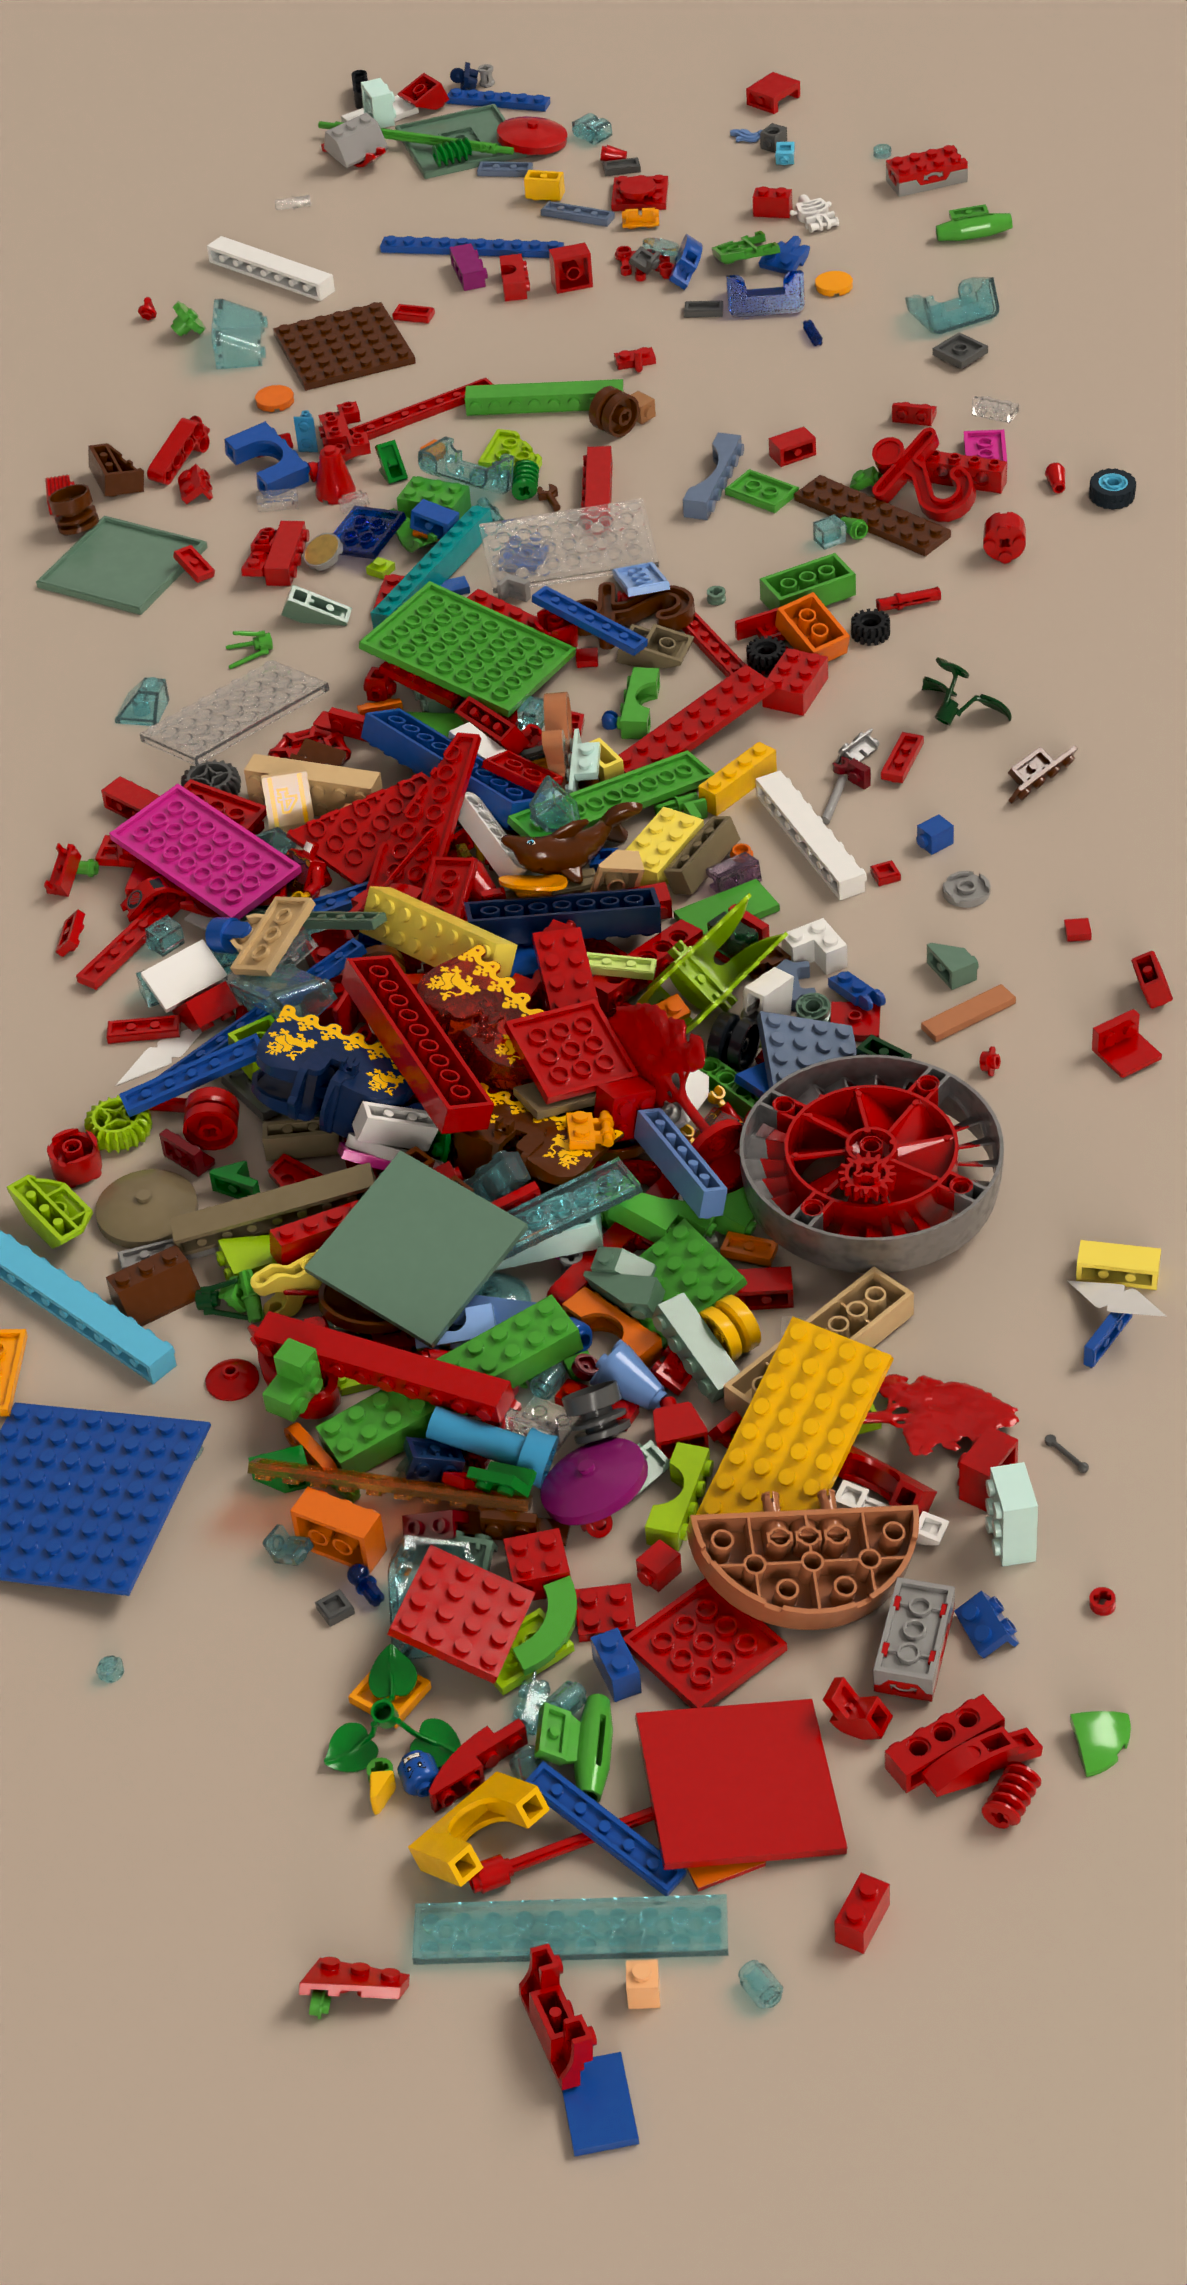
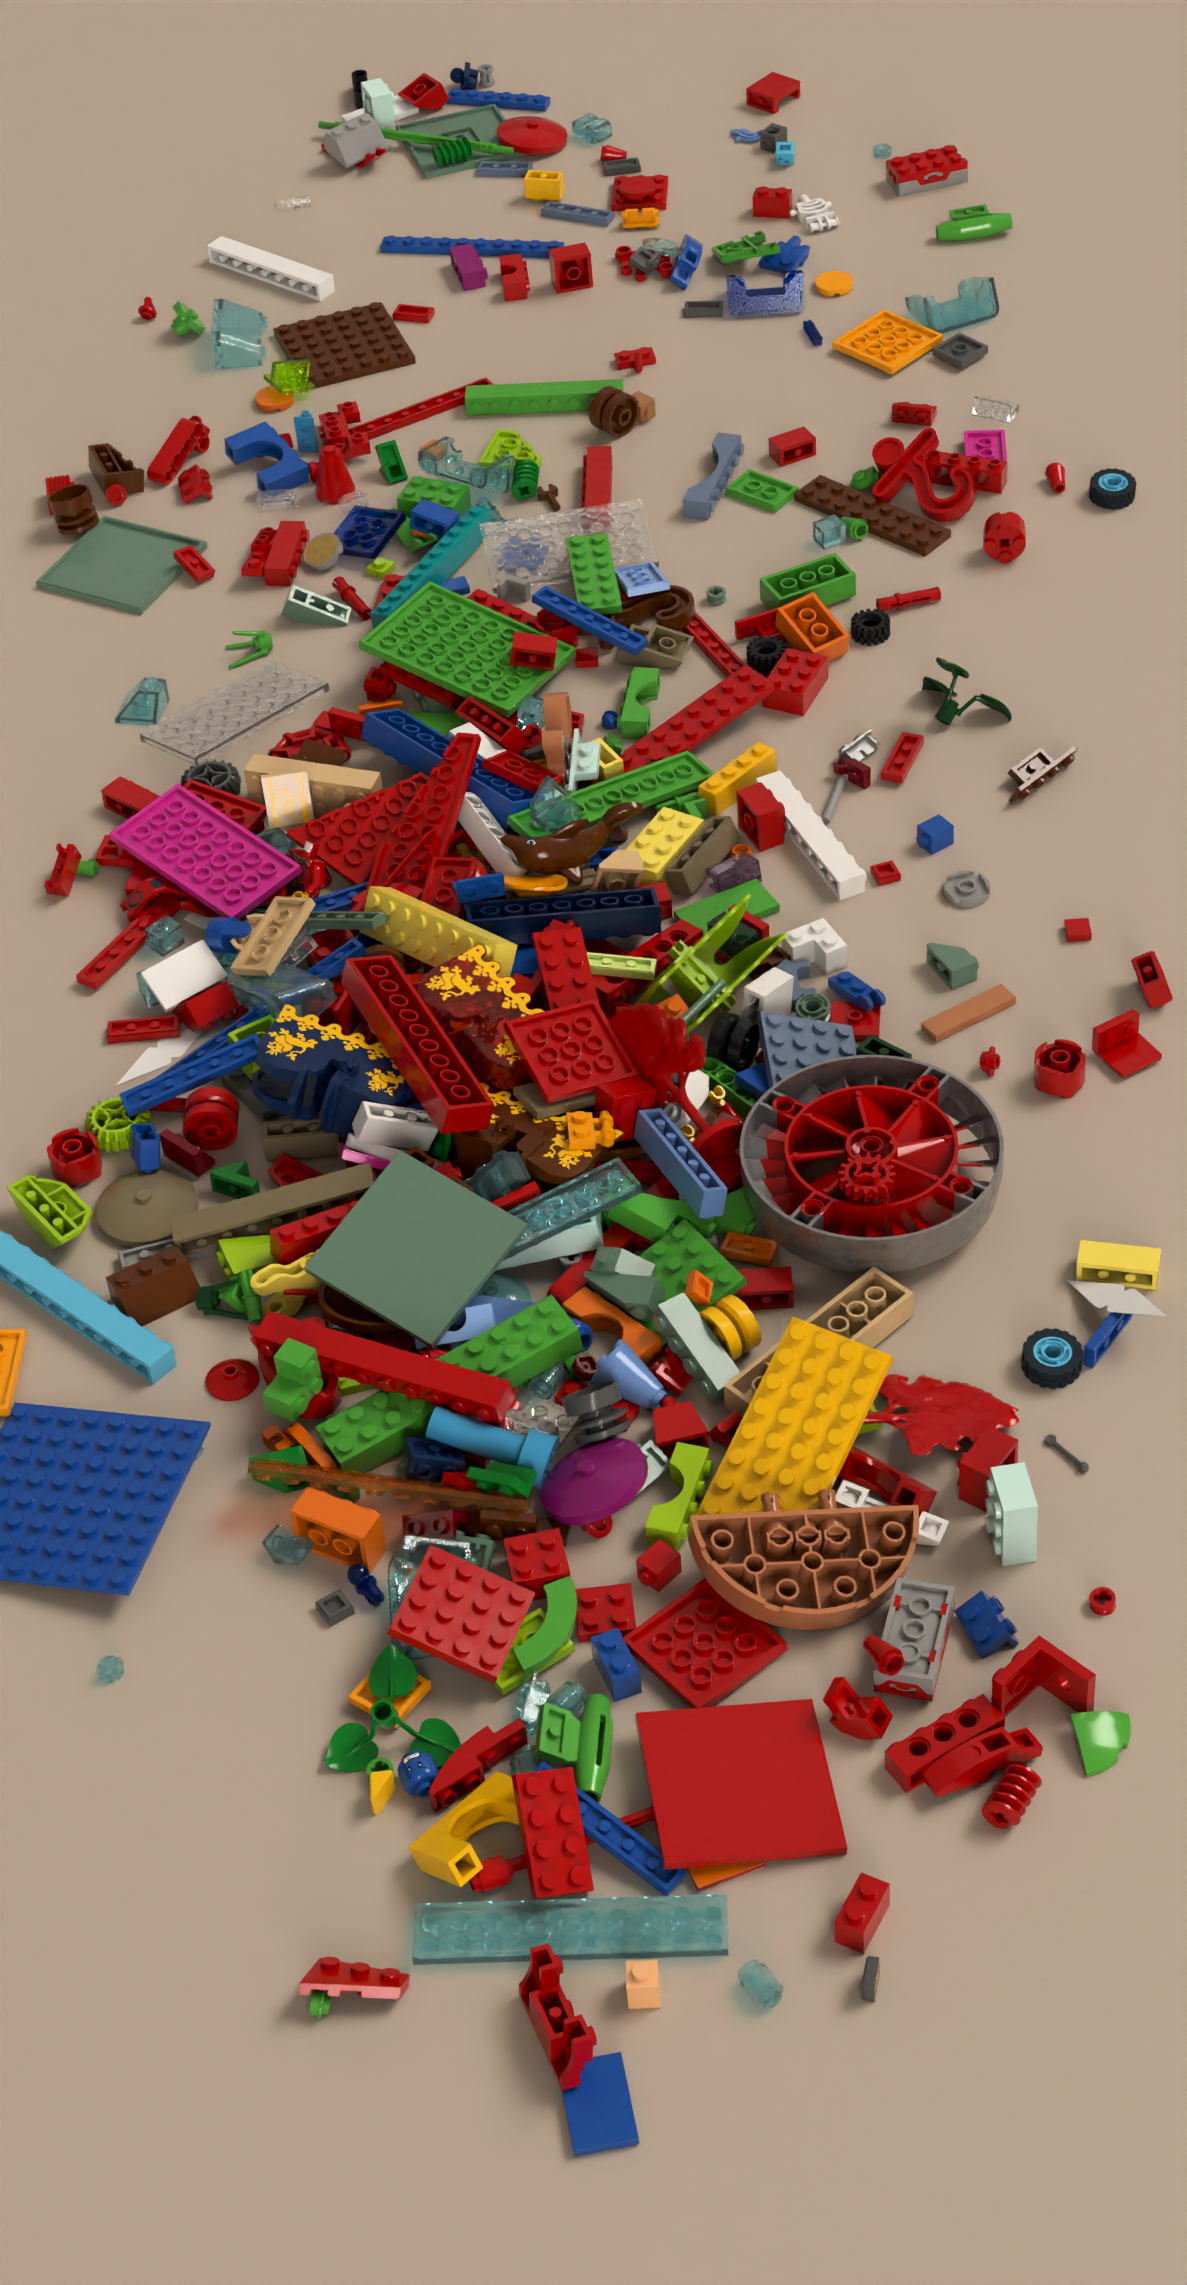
(70, 933): red plate -> none
(115, 494): none -> red tile
(145, 1147): none -> blue brick
(275, 1439): none -> orange piece
(290, 376): none -> clear neon green bracket
(348, 594): none -> red pin
(479, 888): none -> blue bracket
(533, 651): none -> red brick
(552, 1833): none -> red plate
(594, 573): none -> bright green plate
(614, 740): none -> bright green pin
(699, 1288): none -> orange tile
(703, 1001): none -> sand green bar
(760, 816): none -> red brick
(870, 1978): none -> dark grey tile
(884, 1655): none -> red cone
(887, 341): none -> light orange plate
(1043, 1666): none -> red bracket
(1052, 1358): none -> black wheel
(1059, 1068): none -> red brick

